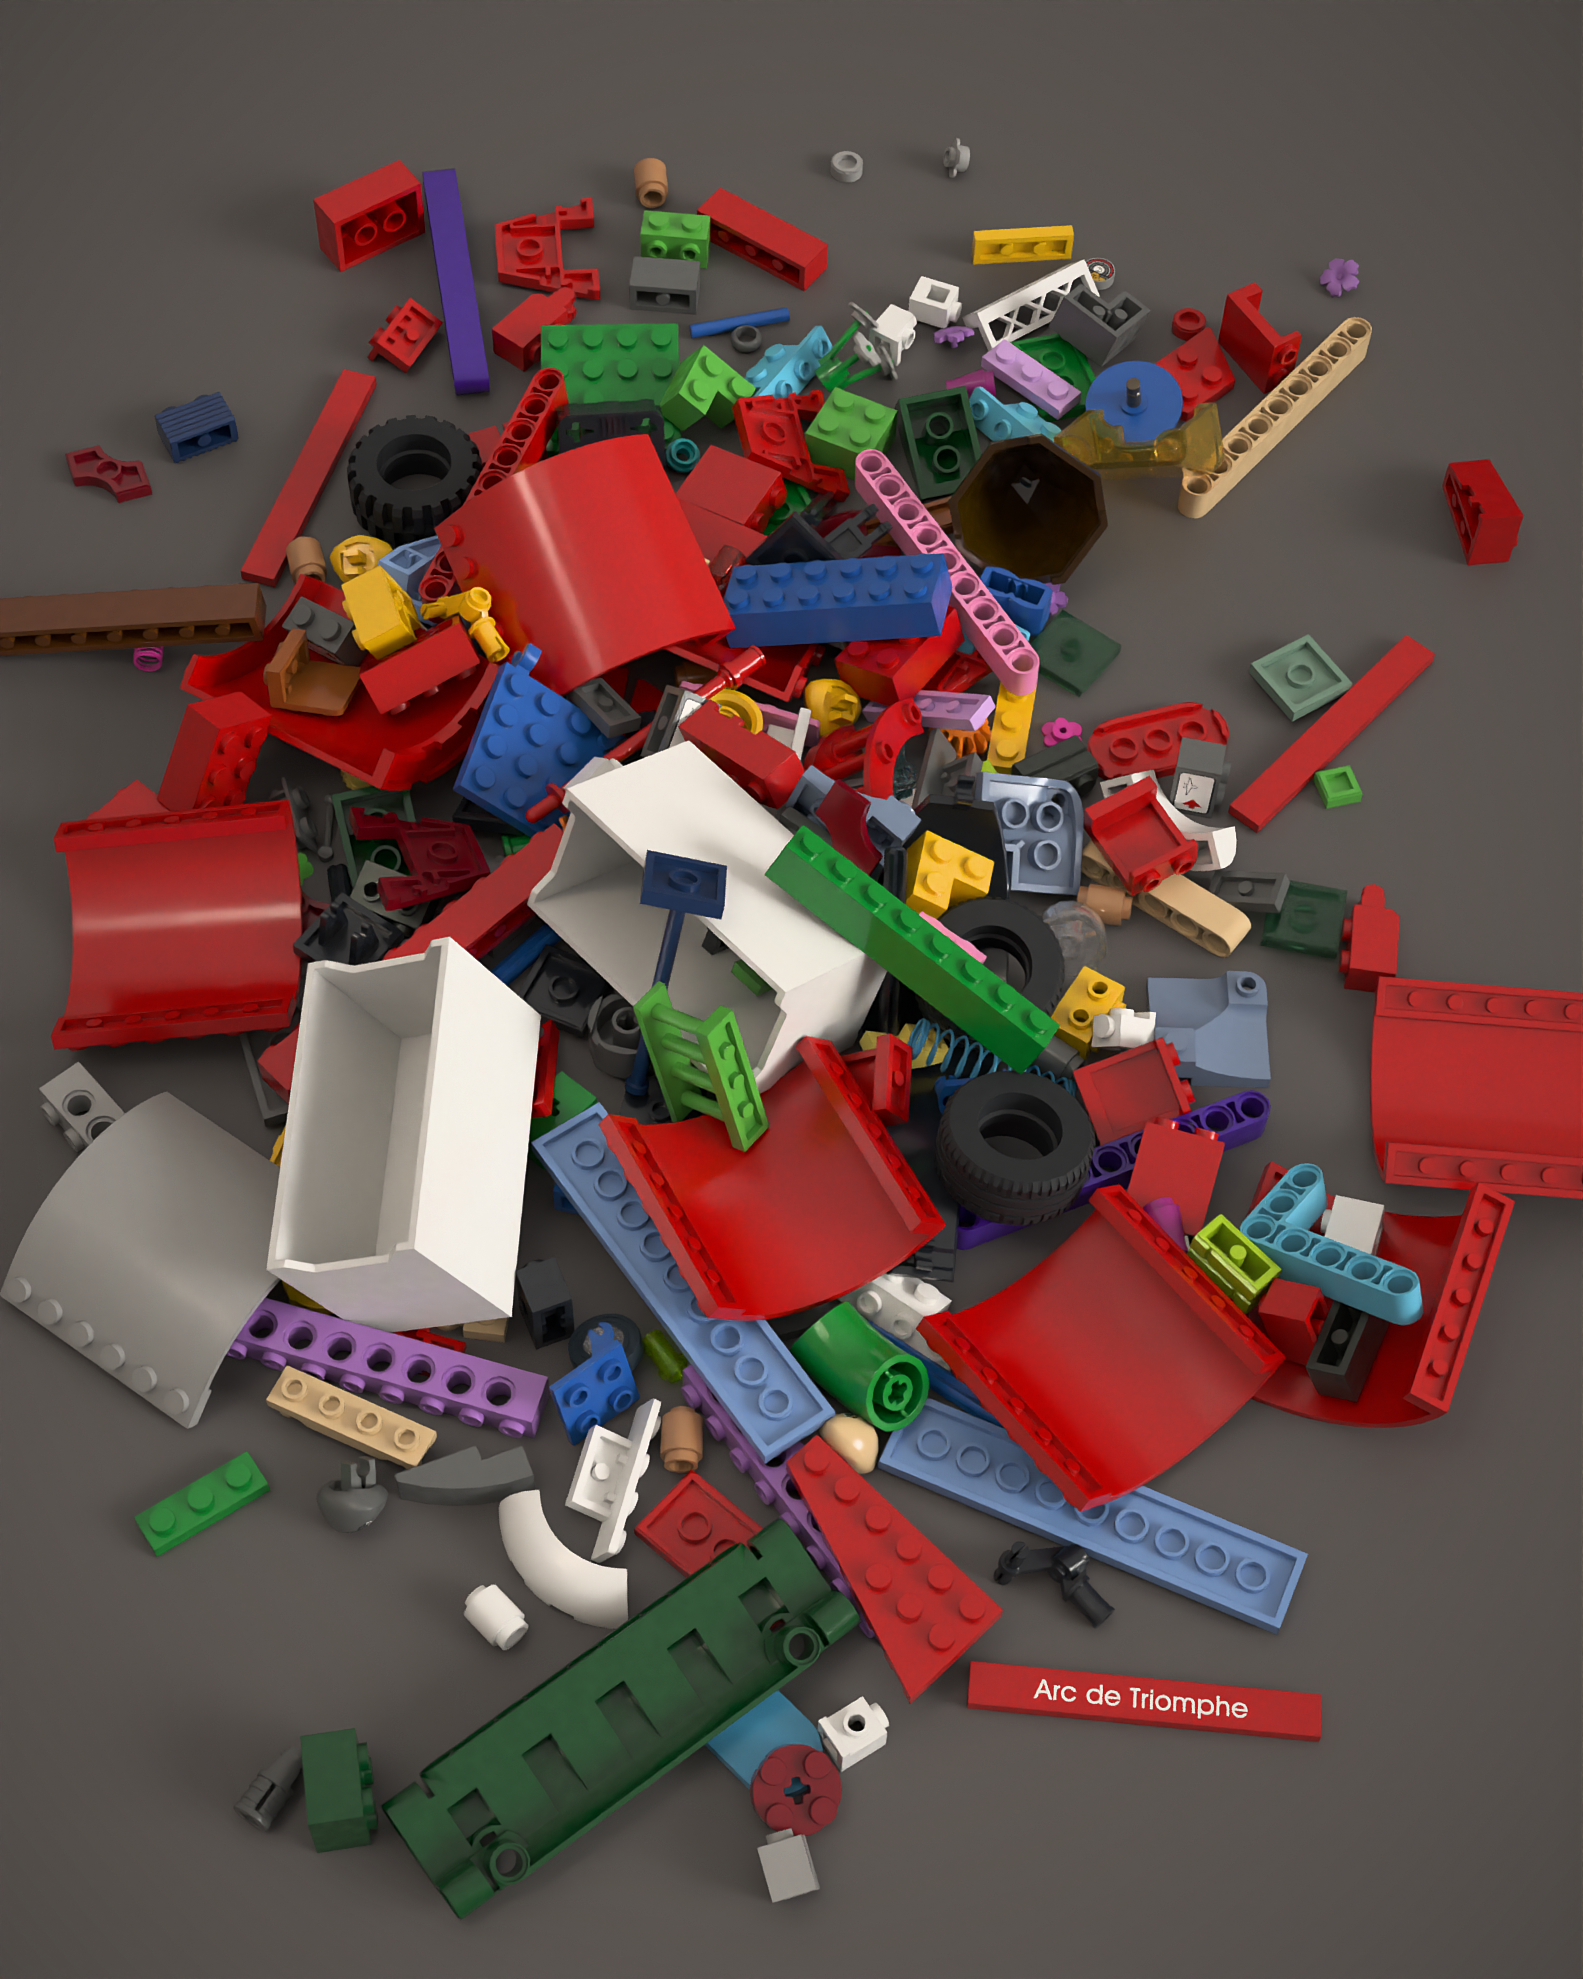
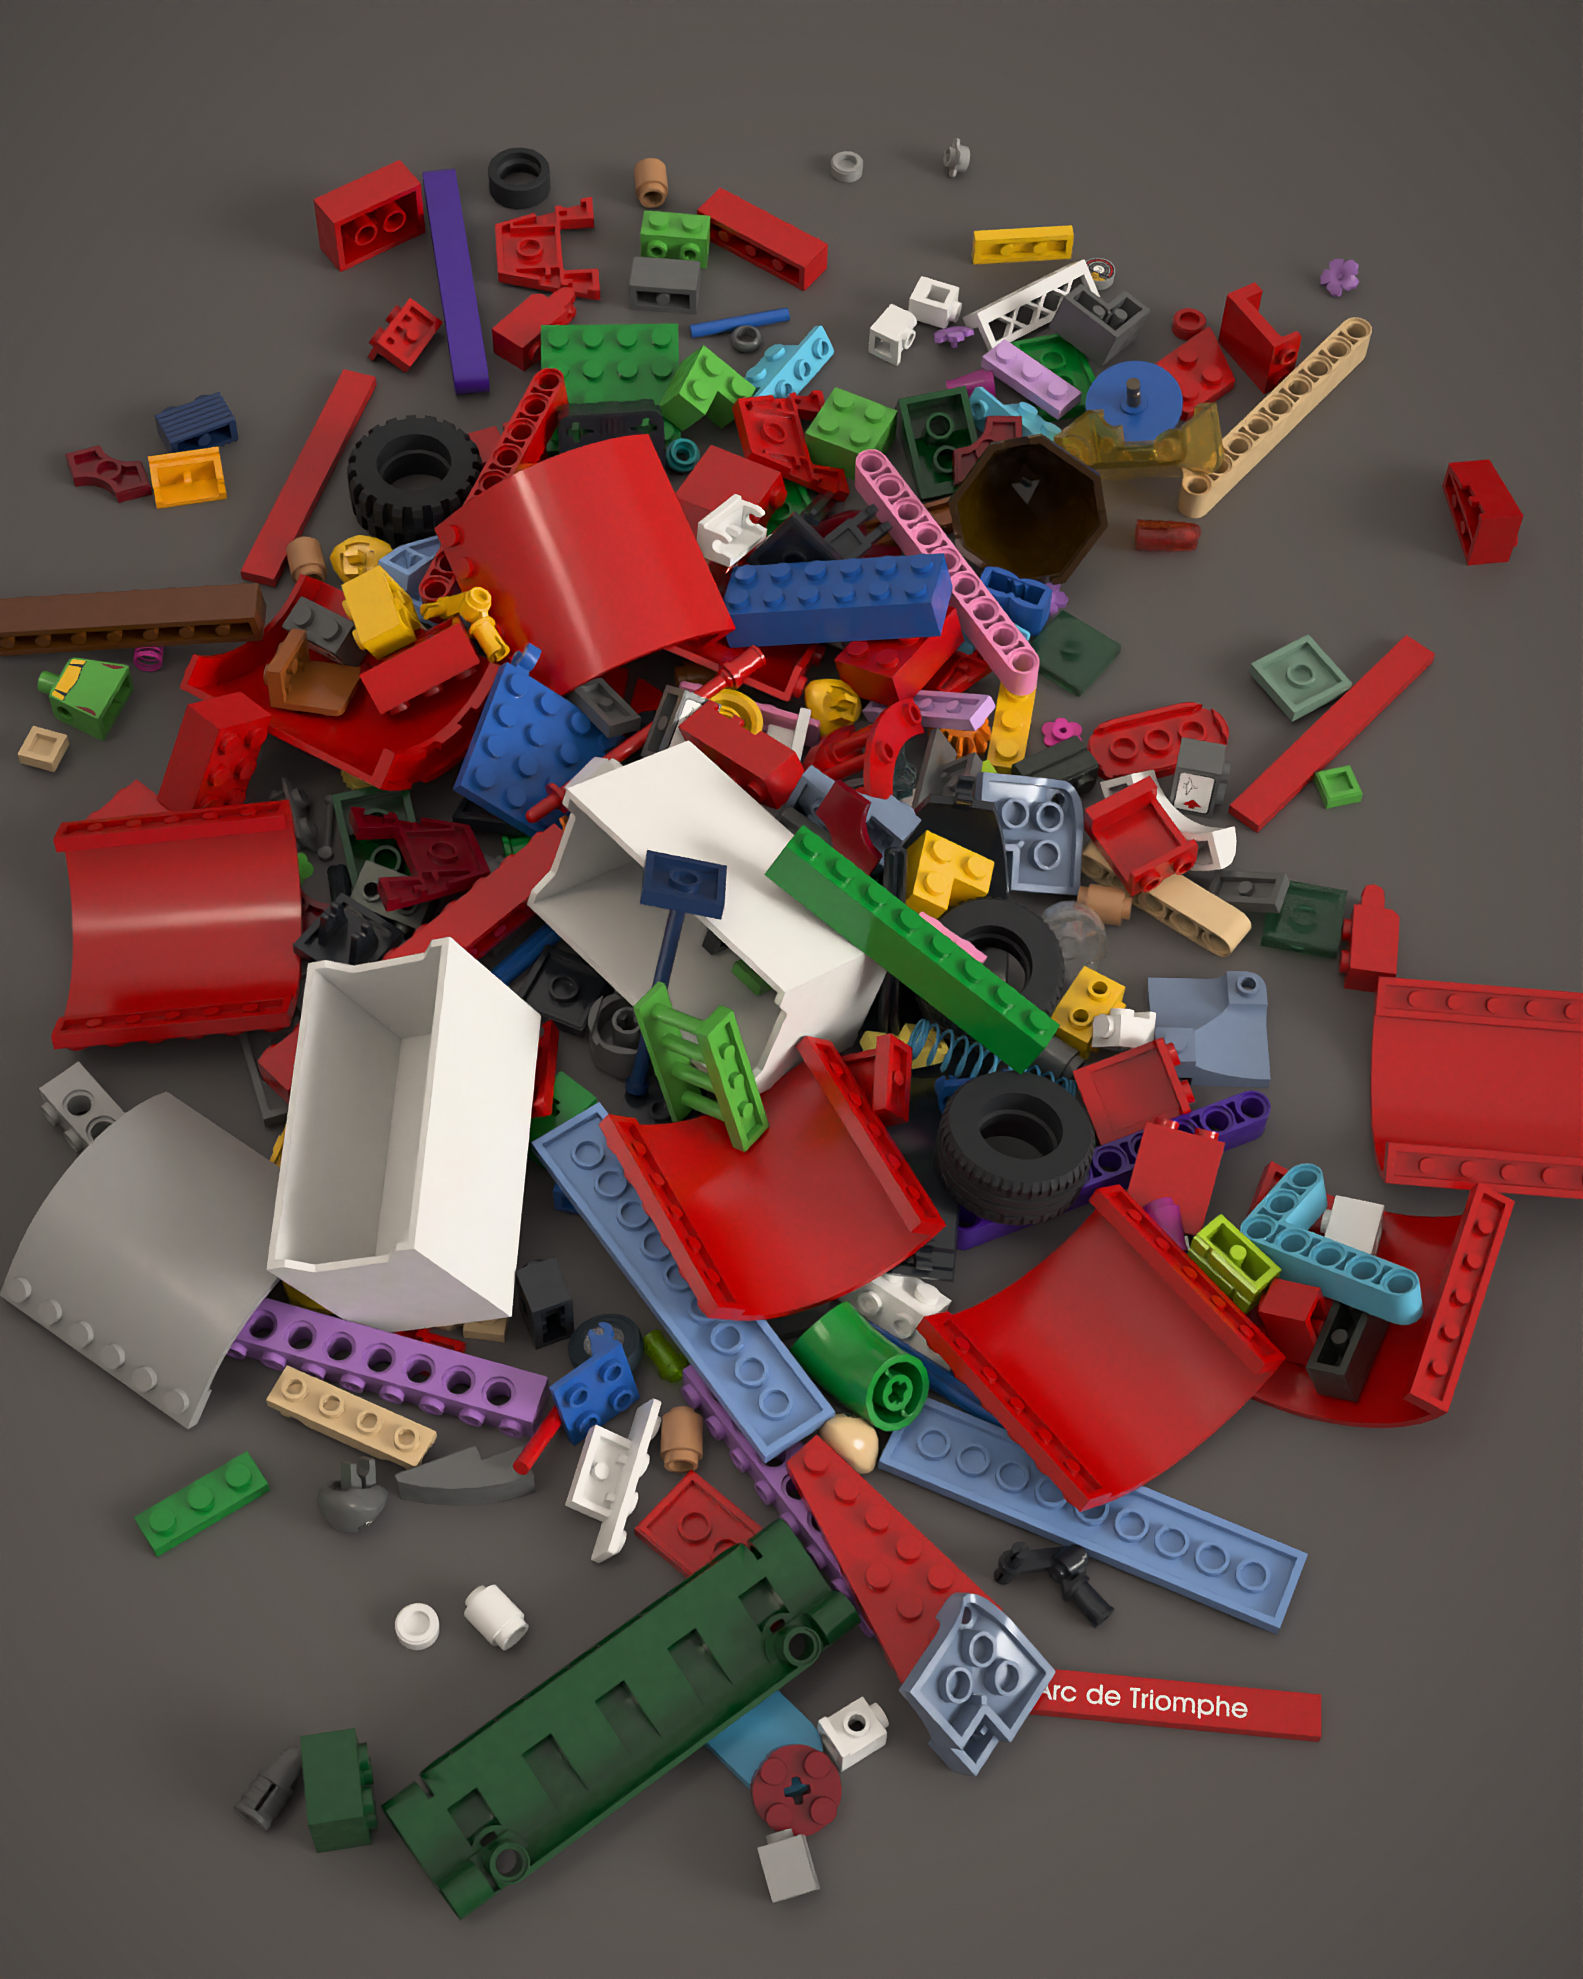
(43, 749): none -> tan plate
(88, 694): none -> bright green torso
(187, 477): none -> light orange hinge
(417, 1626): none -> white tile
(522, 195): none -> black tyre
(538, 1442): none -> red bar
(556, 1574): white brick -> none
(728, 531): none -> white hinge
(833, 373): plant -> none
(975, 1682): none -> sand blue slope
(995, 429): none -> dark red tile
(1166, 535): none -> clear red hinge

